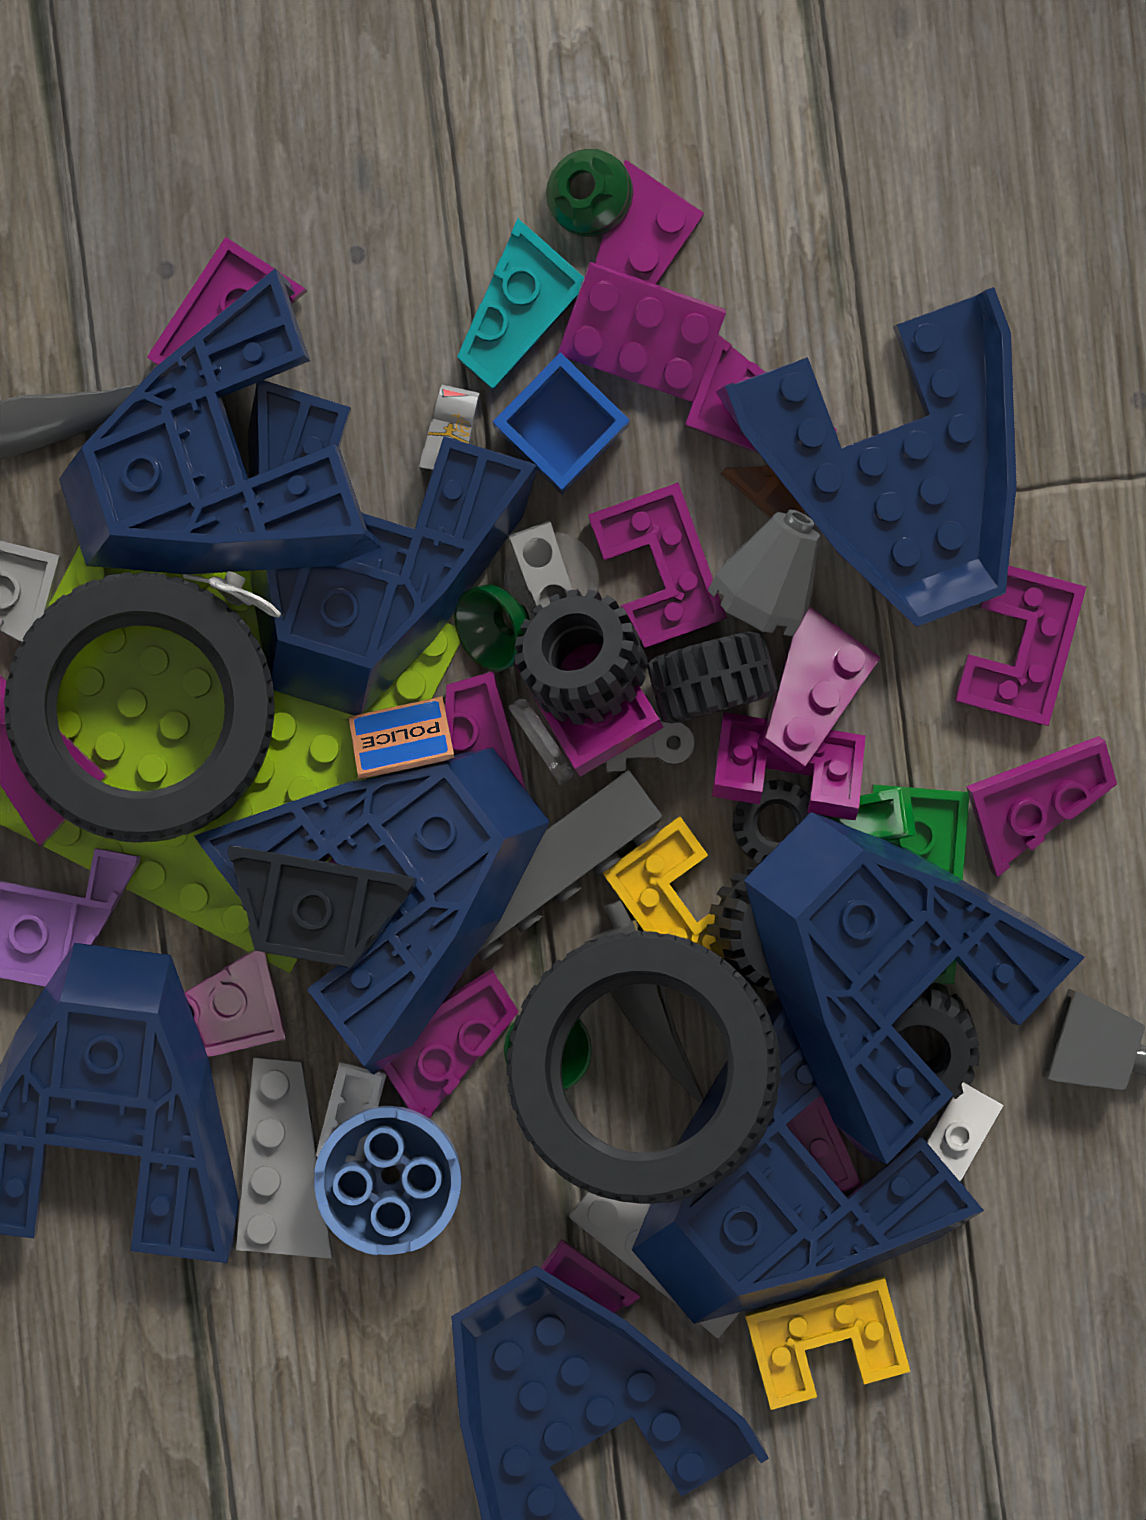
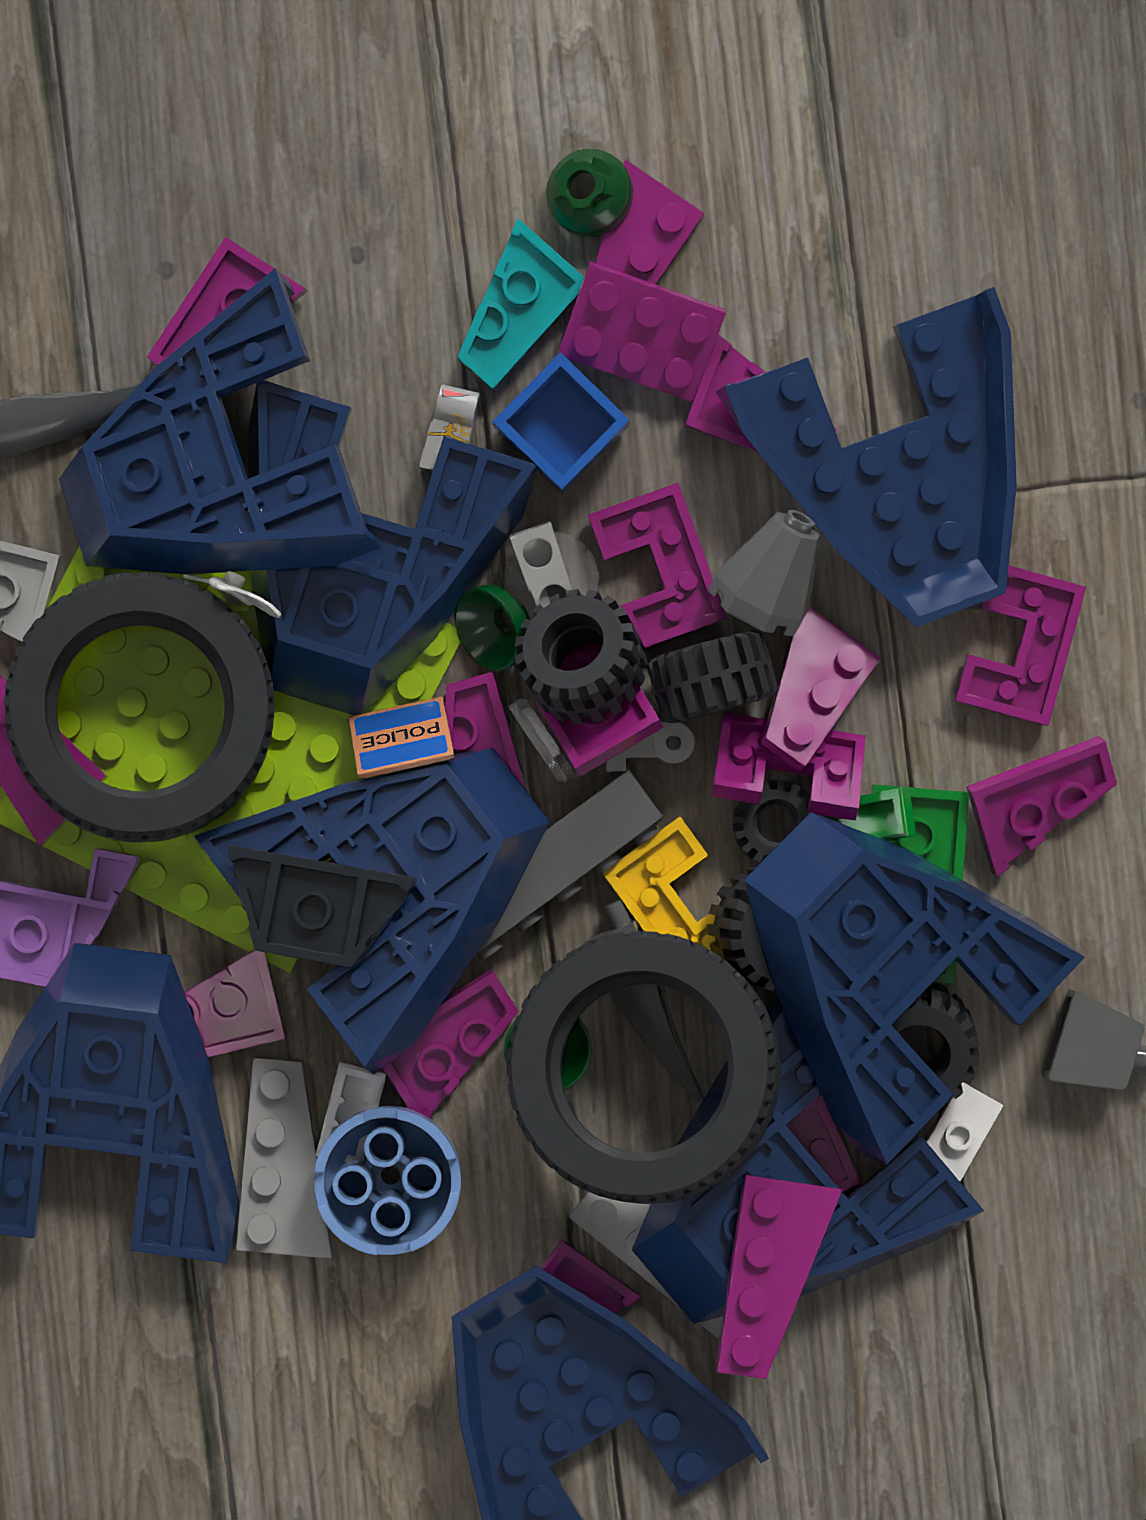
(762, 488): reddish brown tile -> none
(770, 1261): none -> magenta wing
(852, 1311): yellow plate -> none

